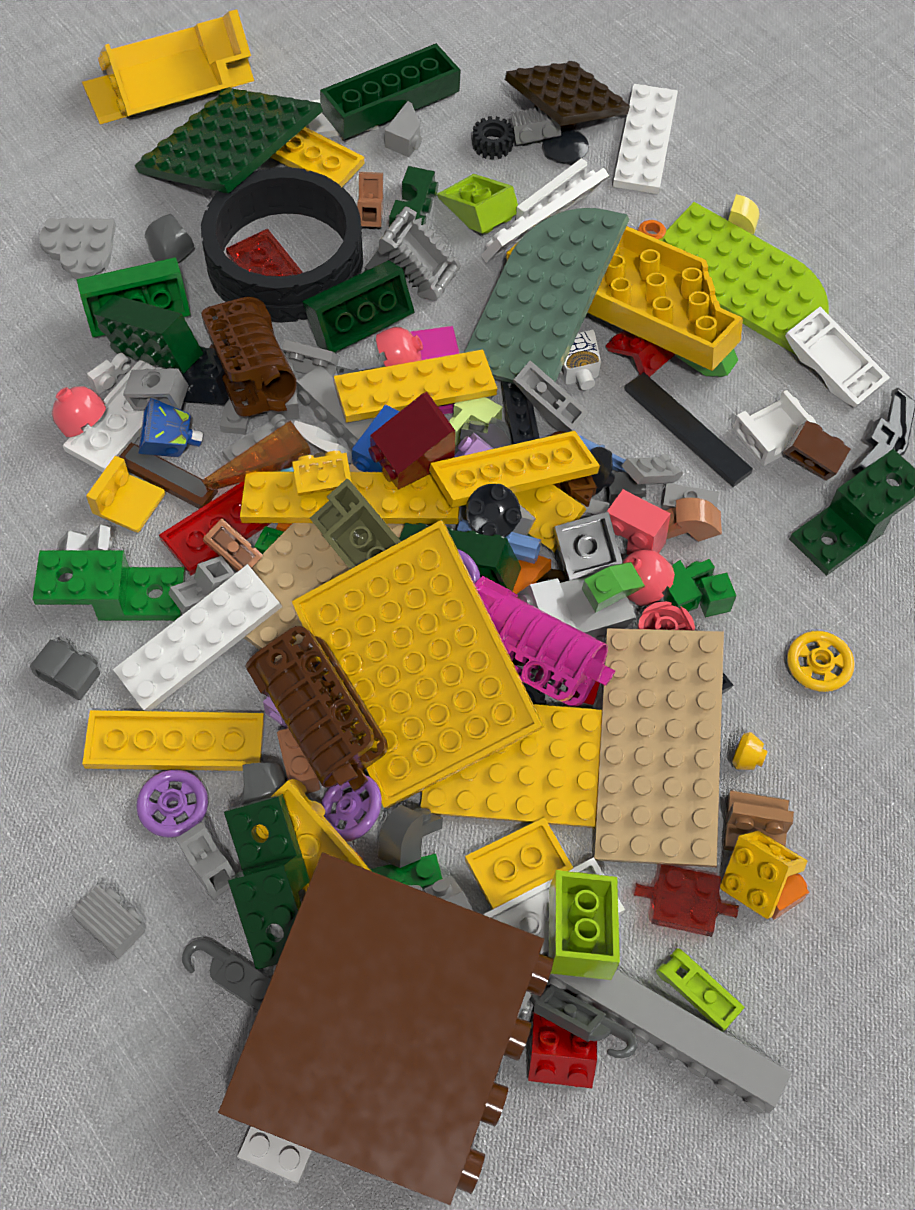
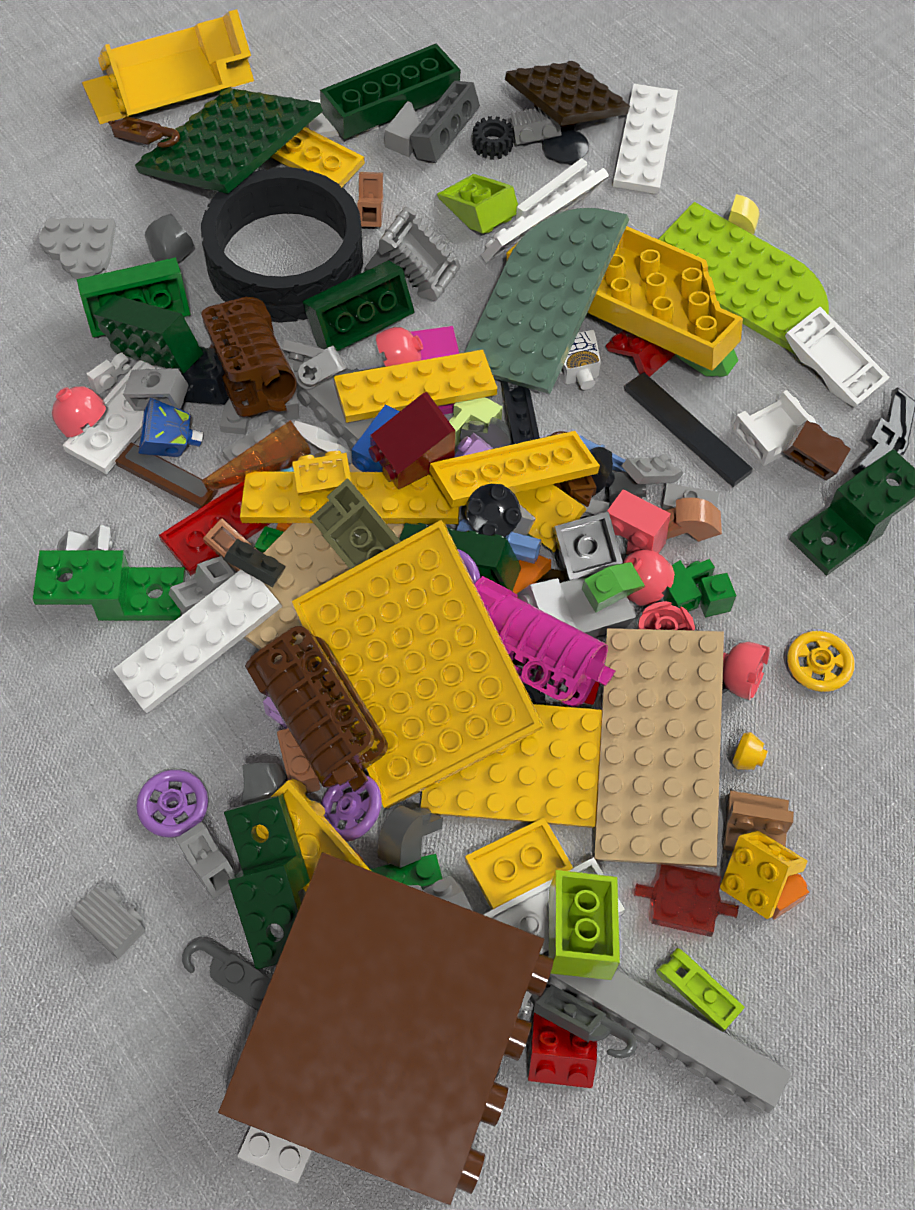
(65, 669): dark grey brick -> none
(123, 497): yellow bracket -> none
(143, 131): none -> reddish brown plate
(173, 740): yellow plate -> none
(254, 562): none -> pearl dark grey plate
(263, 255): clear red plate -> none
(323, 366): none -> light grey piece
(417, 189): dark green arch -> none
(445, 120): none -> dark grey brick
(550, 399): light grey slope -> none
(652, 225): orange piece -> none
(744, 668): none -> coral cylinder

